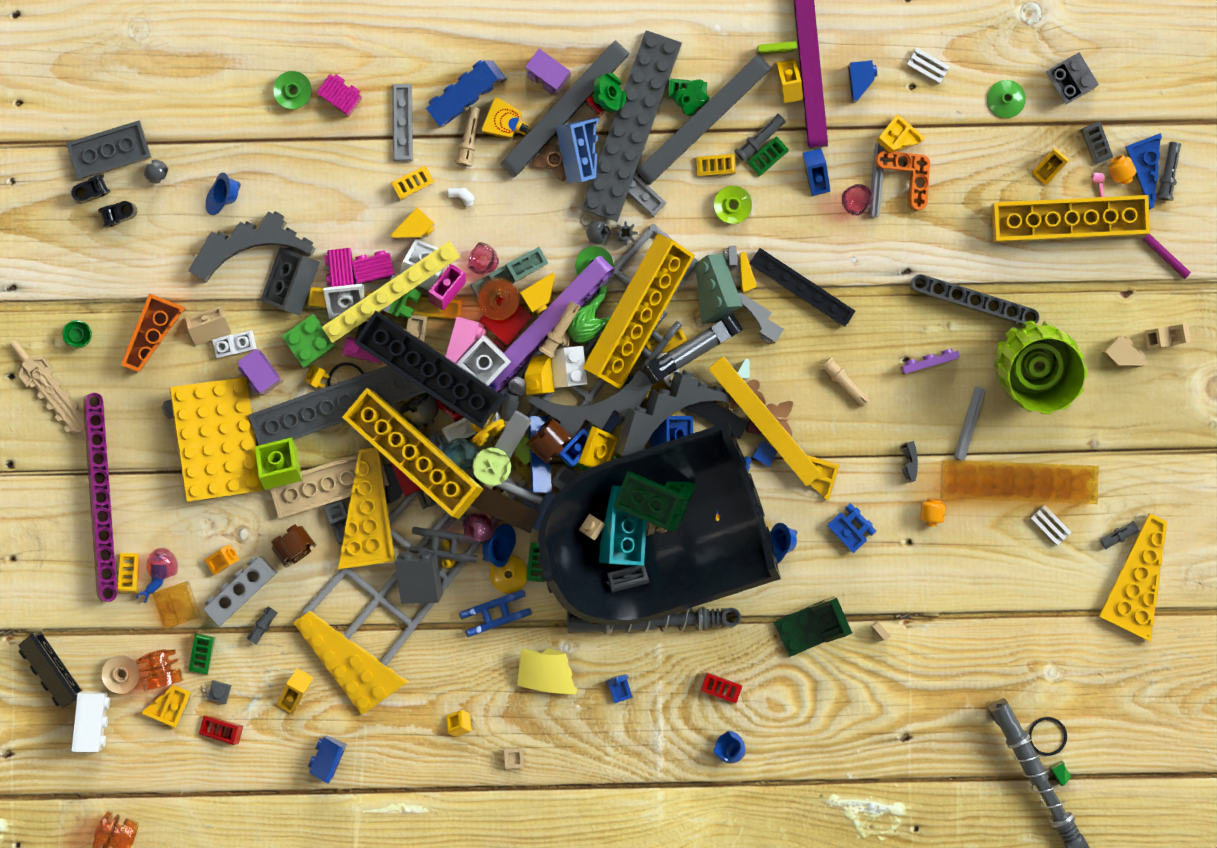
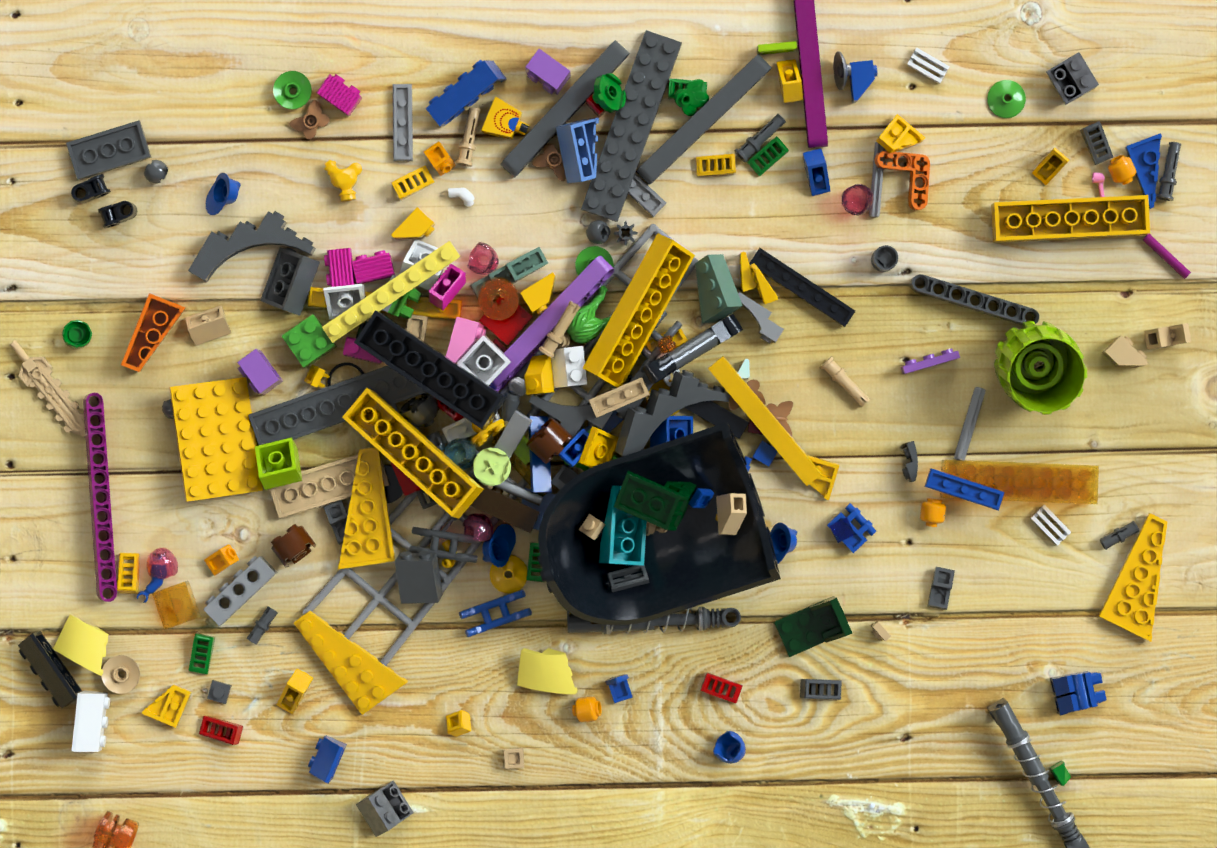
(82, 644): none -> light yellow slope
(159, 669): clear orange wheel -> none
(234, 344): white slope -> none
(310, 121): none -> medium nougat animal
(344, 179): none -> yellow animal
(384, 808): none -> flat silver slope
(439, 158): none -> light orange bracket
(587, 709): none -> light orange head
(619, 397): none -> tan plate
(666, 344): none -> clear orange bush
(701, 498): none -> blue tile
(730, 513): none -> tan slope
(731, 256): light grey plate -> none
(732, 194): lime dish -> none
(764, 289): none -> yellow slope
(804, 689): none -> dark grey slope
(841, 70): none -> flat silver dish
(842, 530): none -> clear blue tile
(884, 258): none -> dark grey wheel
(940, 588): none -> dark grey slope
(964, 489): none -> blue tile
(1064, 741): black piece -> none
(1083, 691): none -> blue hips

